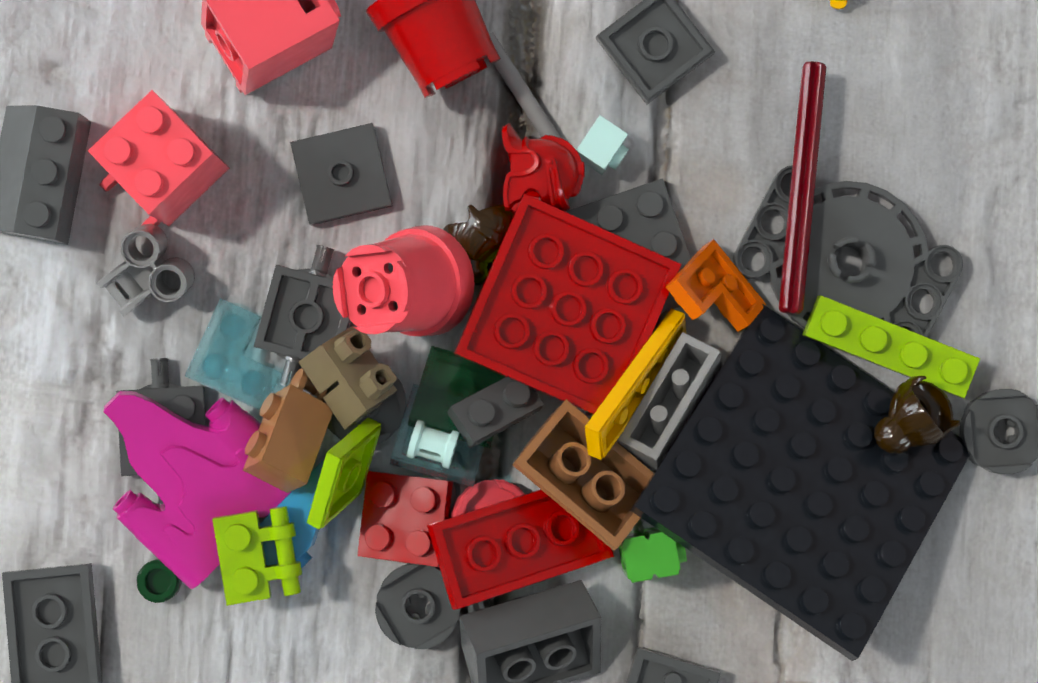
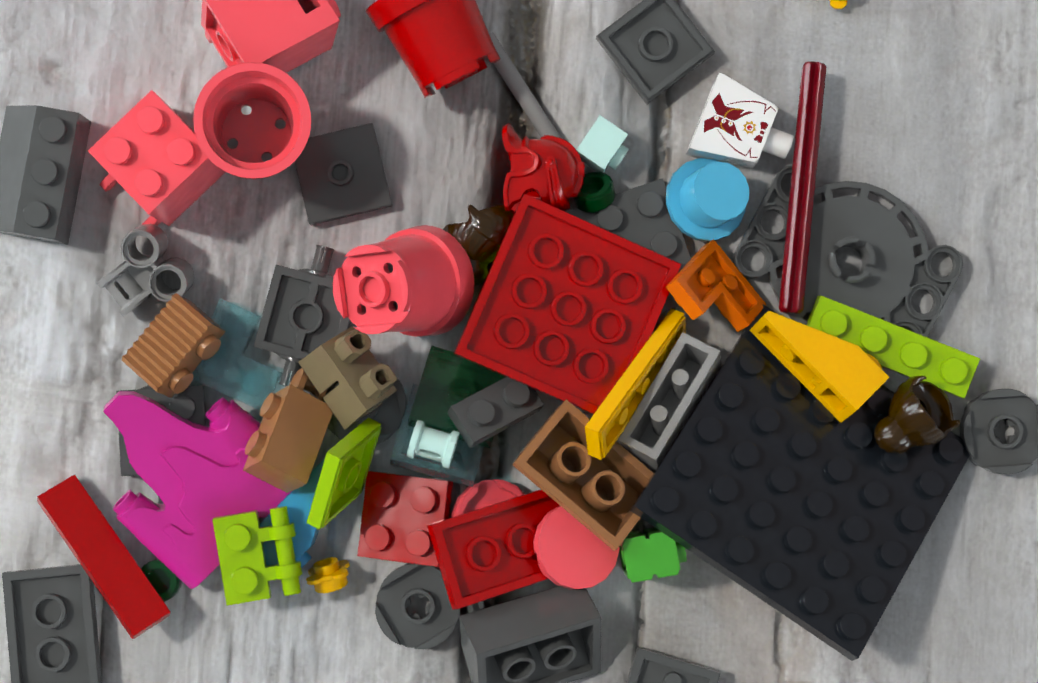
(103, 556): none -> red tile
(174, 346): none -> medium nougat brick
(272, 98): none -> coral piece
(328, 575): none -> yellow plate
(571, 552): none -> coral tile
(596, 192): none -> dark green tile
(707, 198): none -> medium azure piece
(737, 126): none -> white torso
(826, 365): none -> yellow slope

